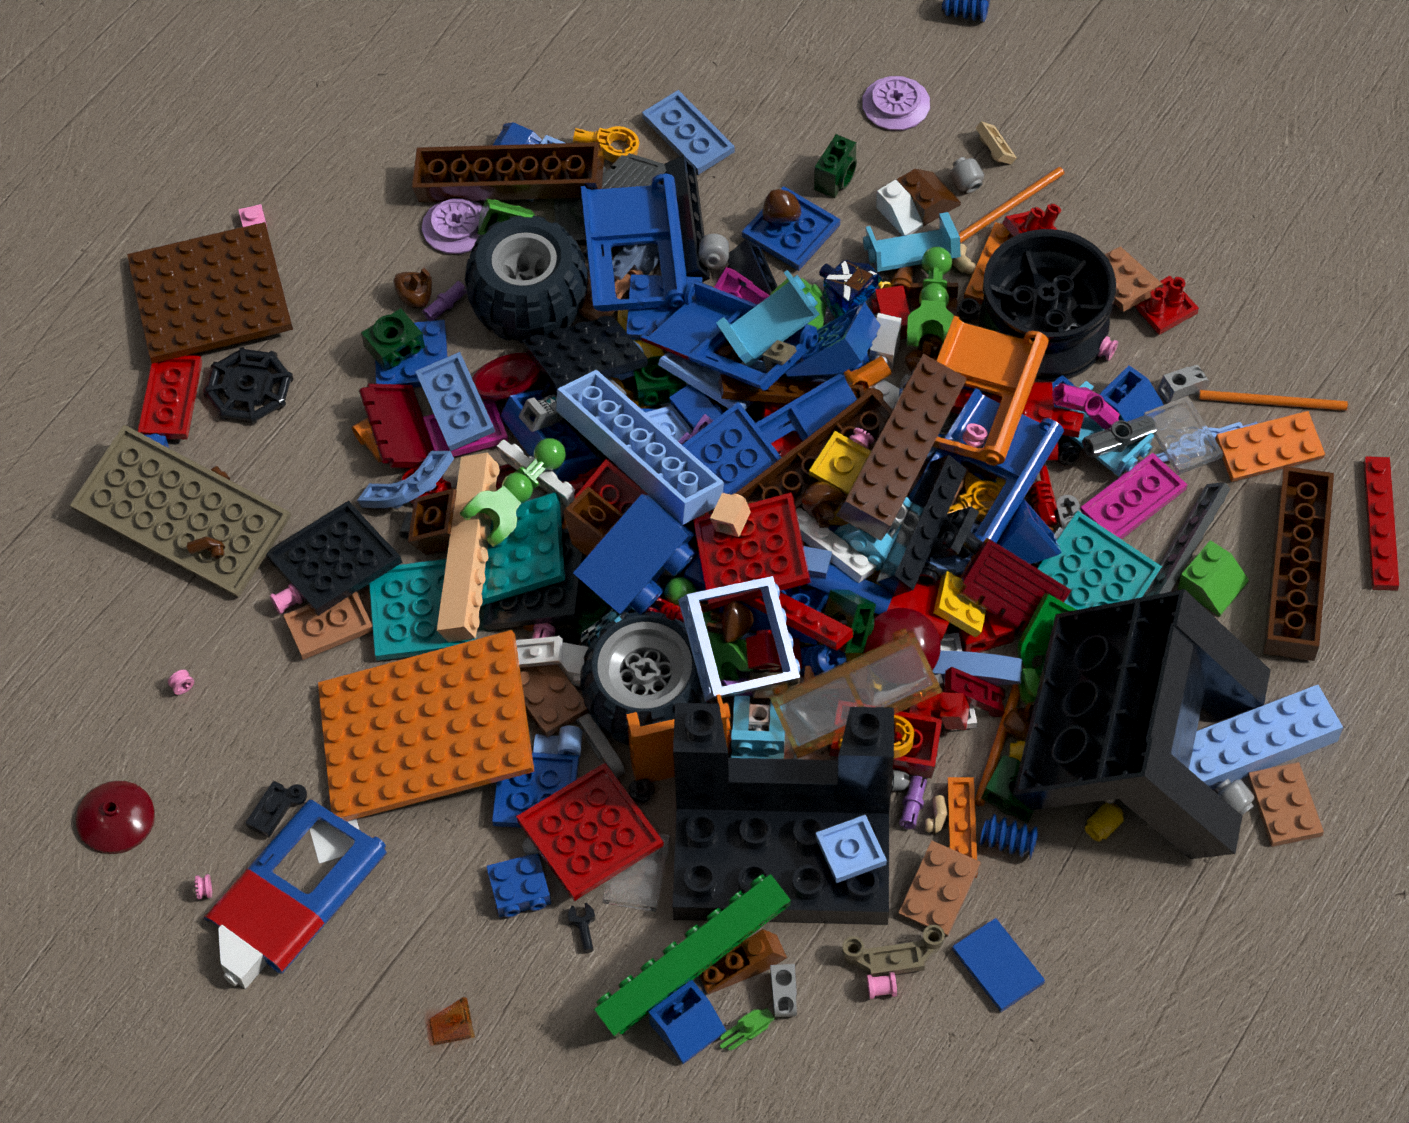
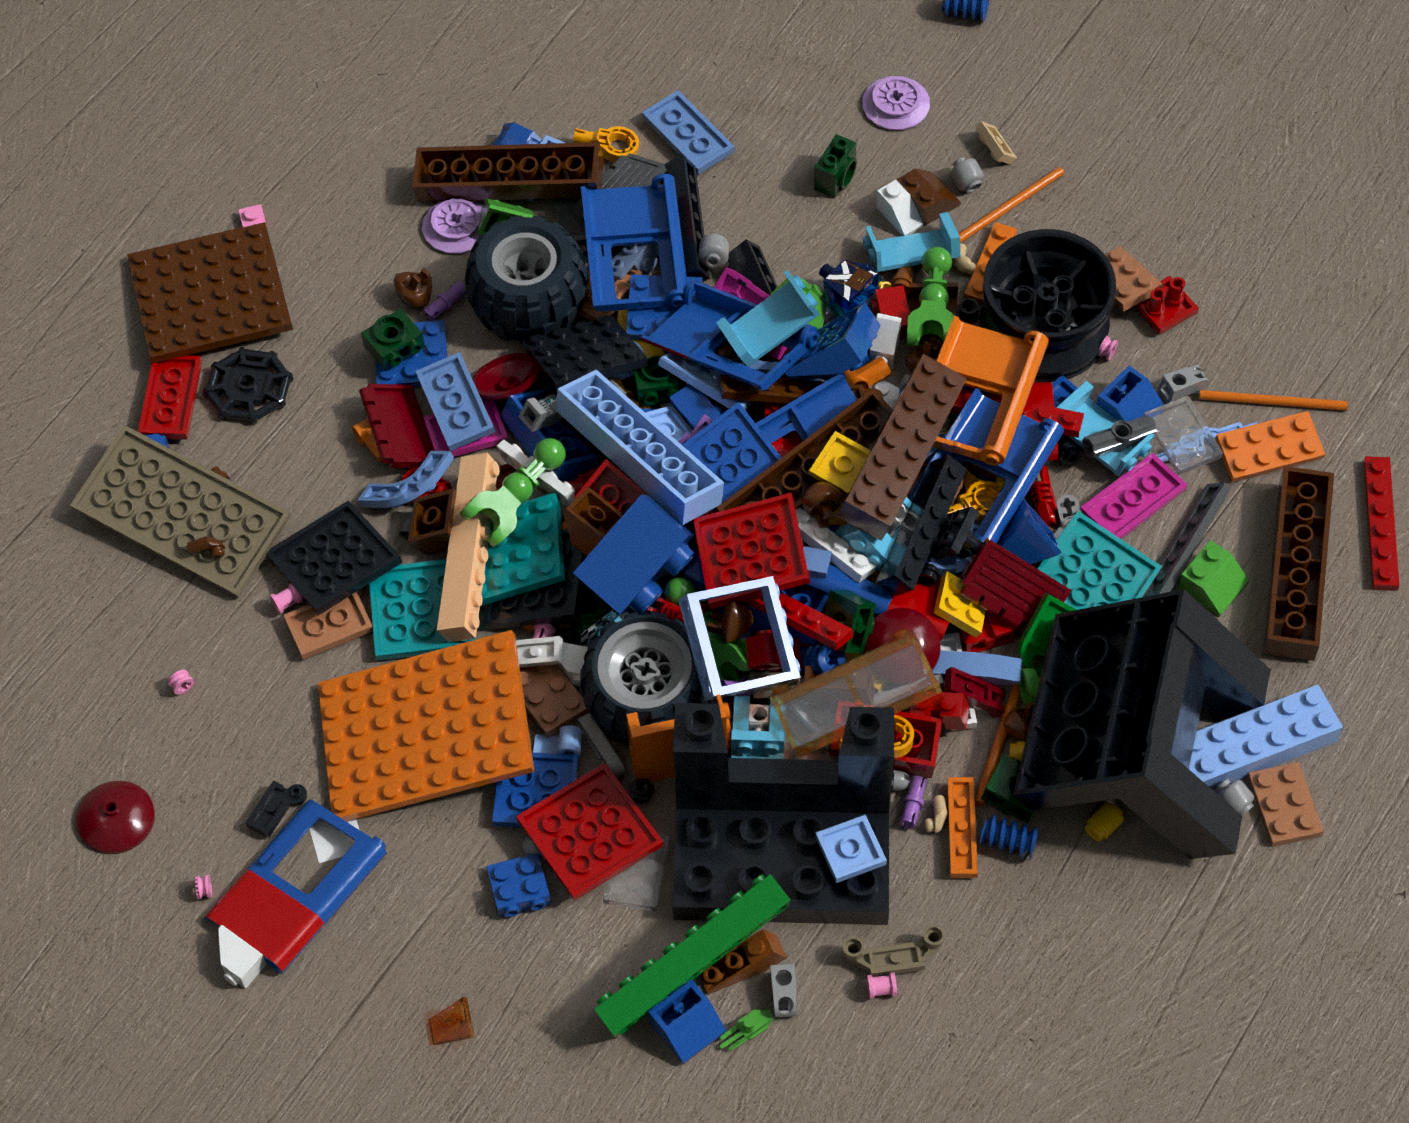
(583, 926): black bar -> none
(730, 514): light nougat brick -> none
(778, 354): dark tan bracket -> none
(781, 207): reddish brown piece -> none
(793, 241): blue plate -> none
(862, 438): bright pink bush -> none
(940, 887): nougat plate -> none
(974, 435): bright pink bush -> none
(998, 965): blue tile -> none
(1032, 220): red plate -> none
(1087, 401): dark pink piece -> none

